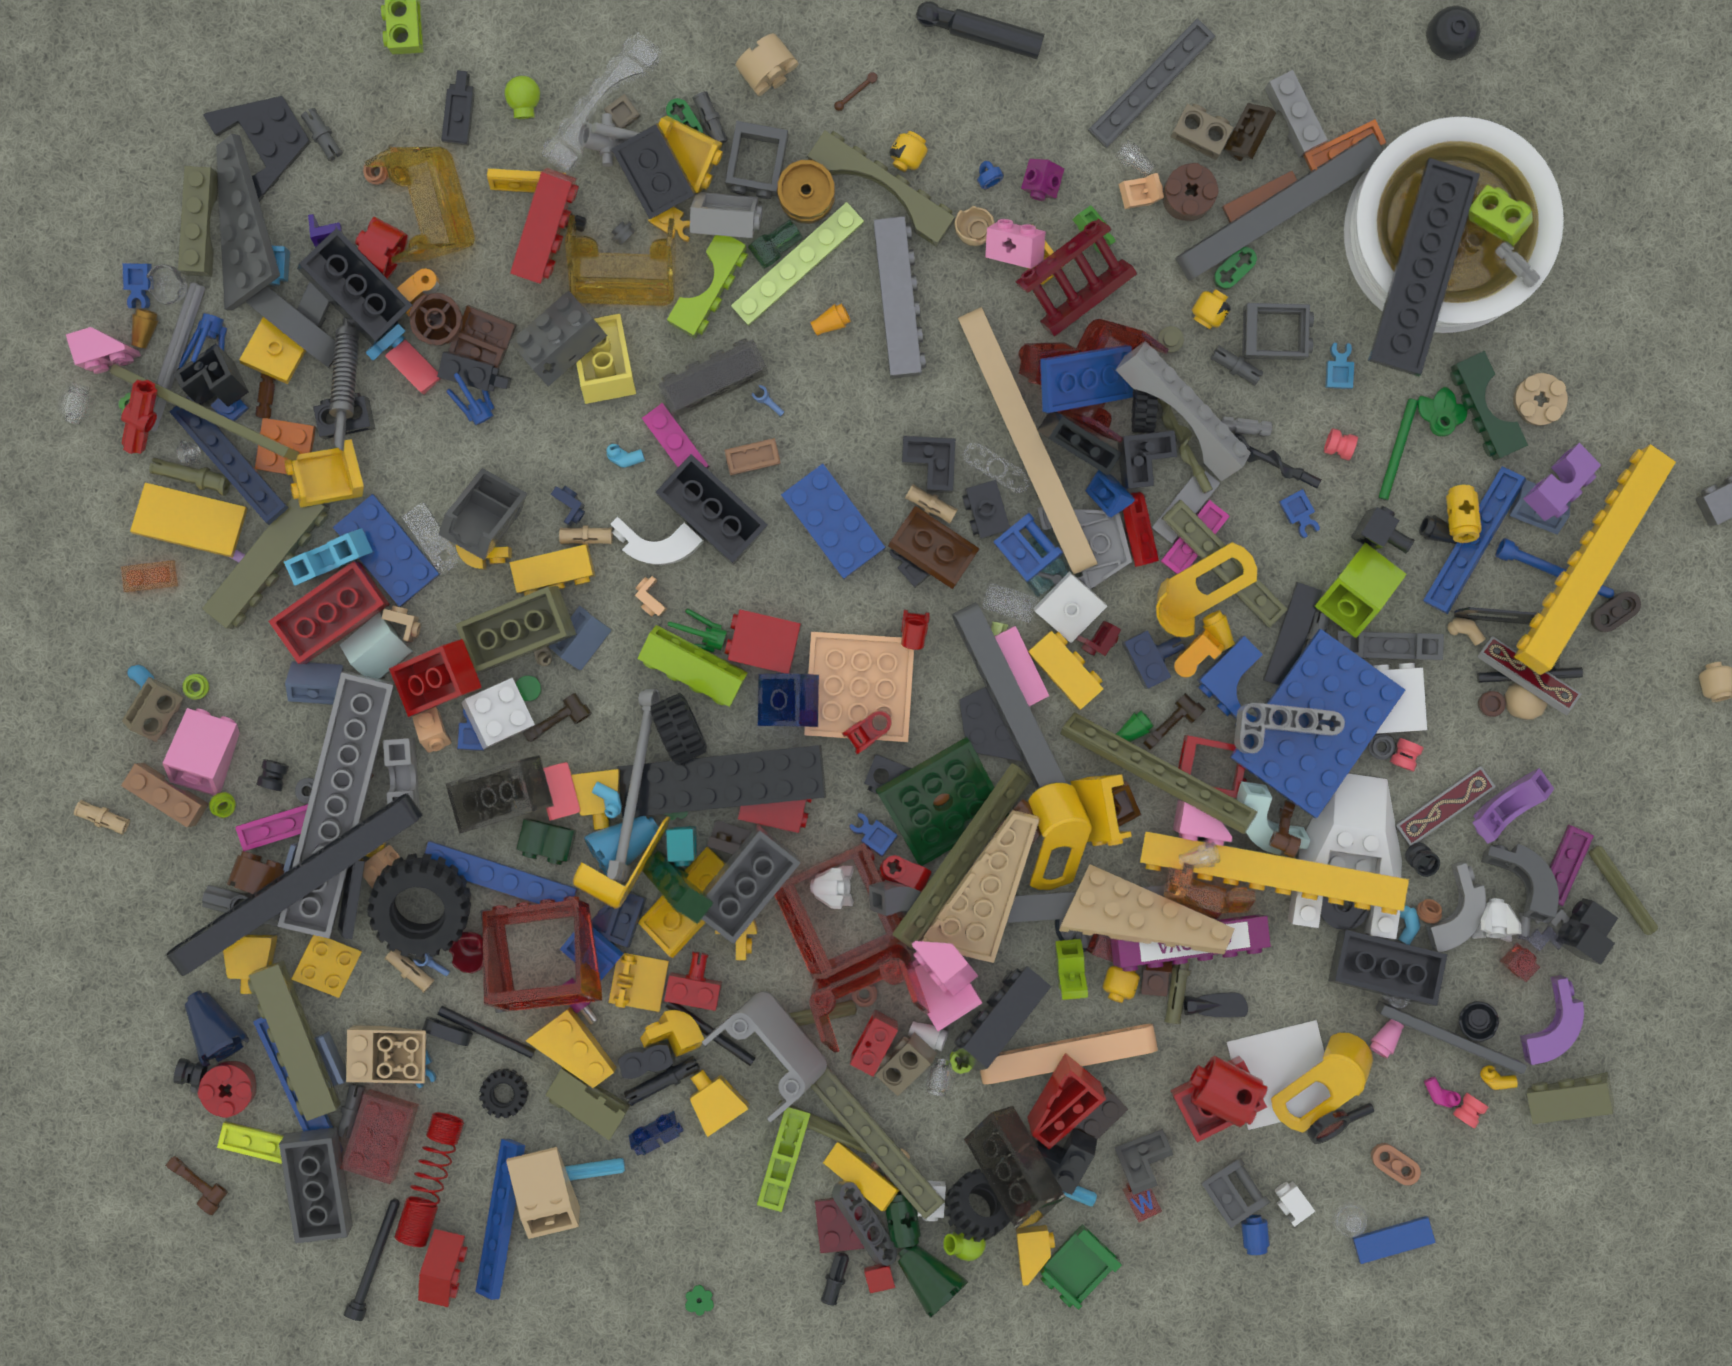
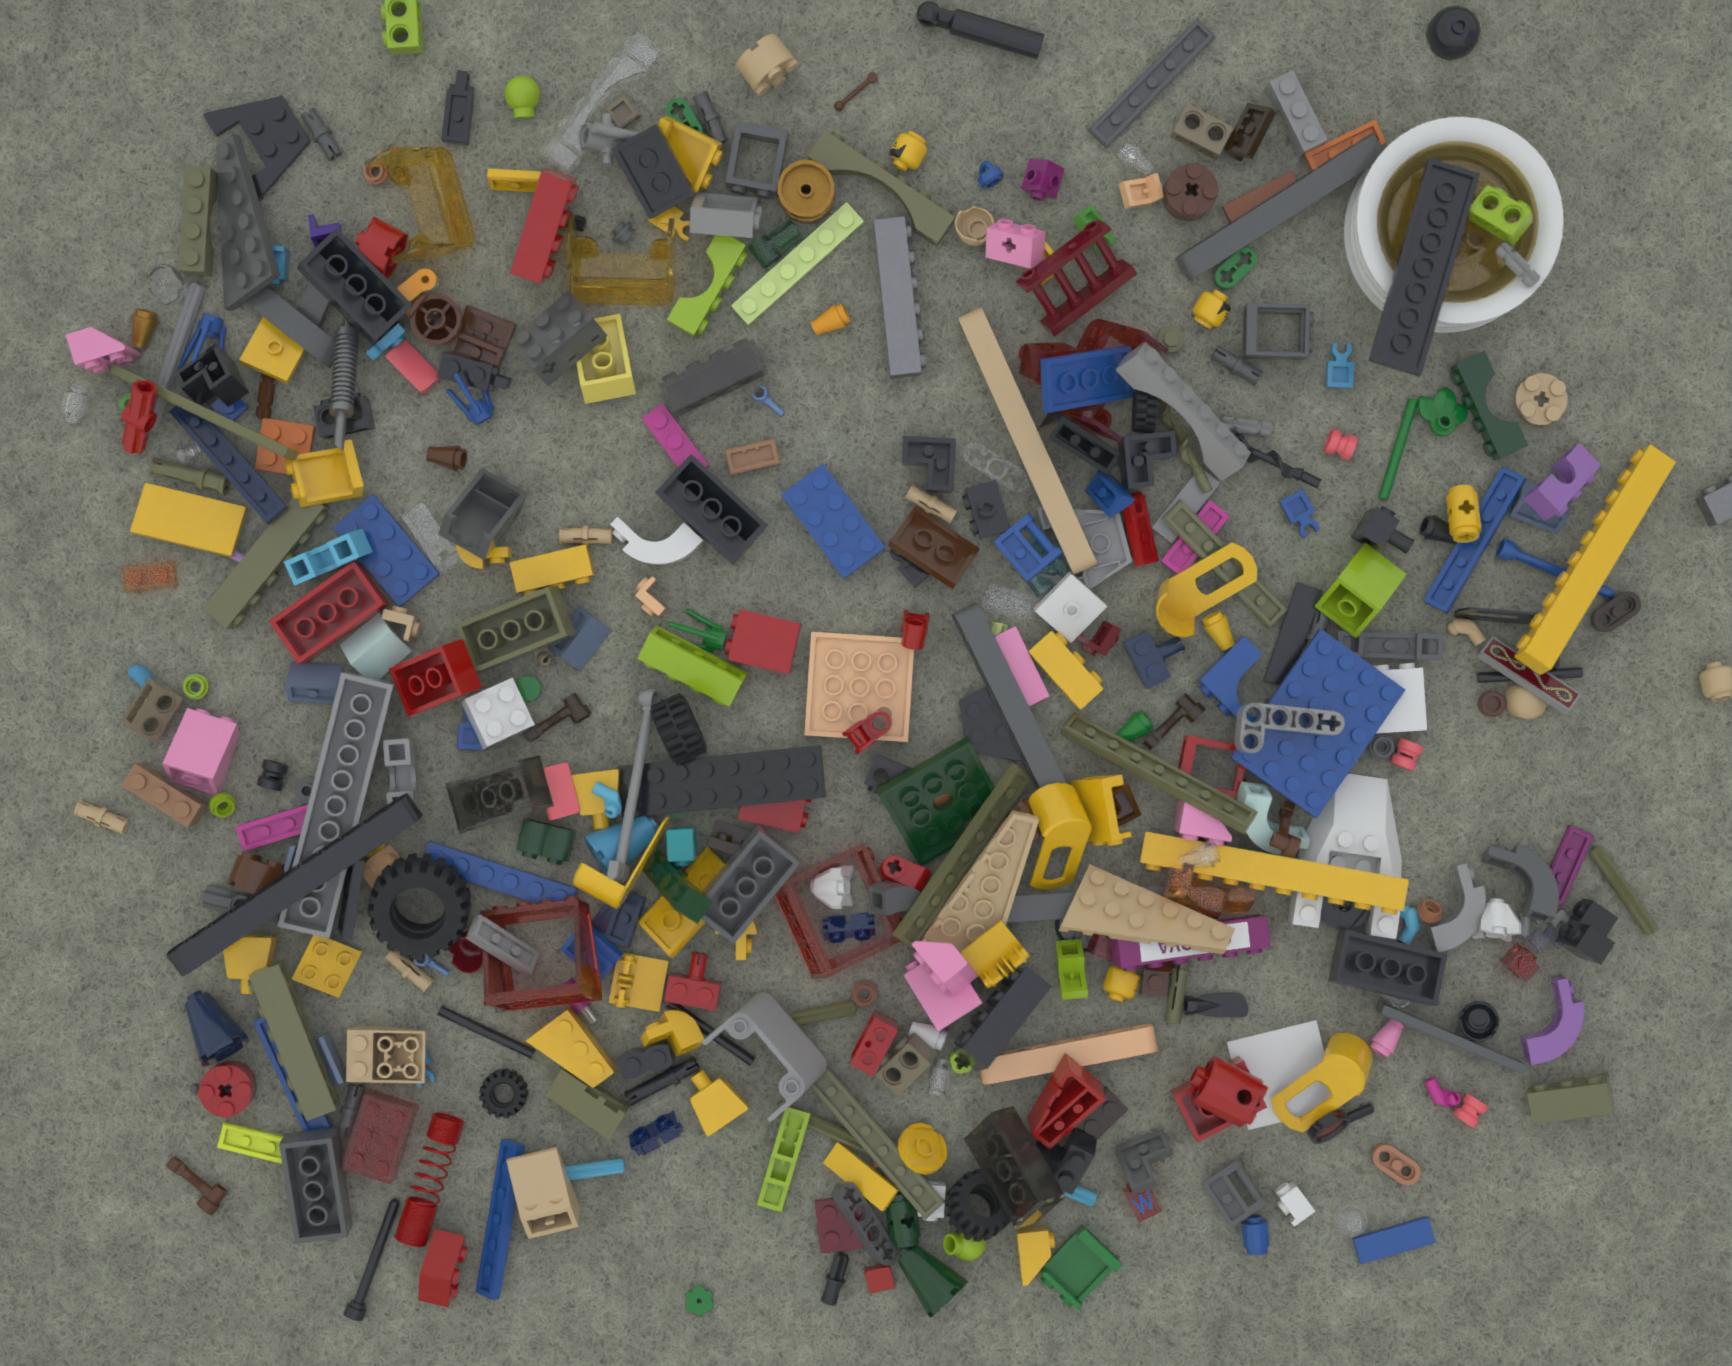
(136, 280): blue plate -> none
(189, 1072): black wheel -> none
(431, 730): light nougat bracket -> none
(447, 1031): black beam -> none
(448, 456): none -> reddish brown cone
(502, 945): none -> light grey tile
(568, 497): dark blue bracket -> none
(623, 458): medium azure arm -> none
(788, 700): clear blue brick -> none
(839, 930): none -> clear blue hinge
(876, 836): blue plate -> none
(890, 964): clear red windscreen -> none
(922, 1148): none -> yellow tile
(995, 954): none -> yellow hinge
(1196, 652): light orange leg -> none
(1422, 859): black wheel -> none
(1445, 805): tile -> none
(1495, 1080): yellow arm -> none
(1510, 803): medium lavender arch -> none

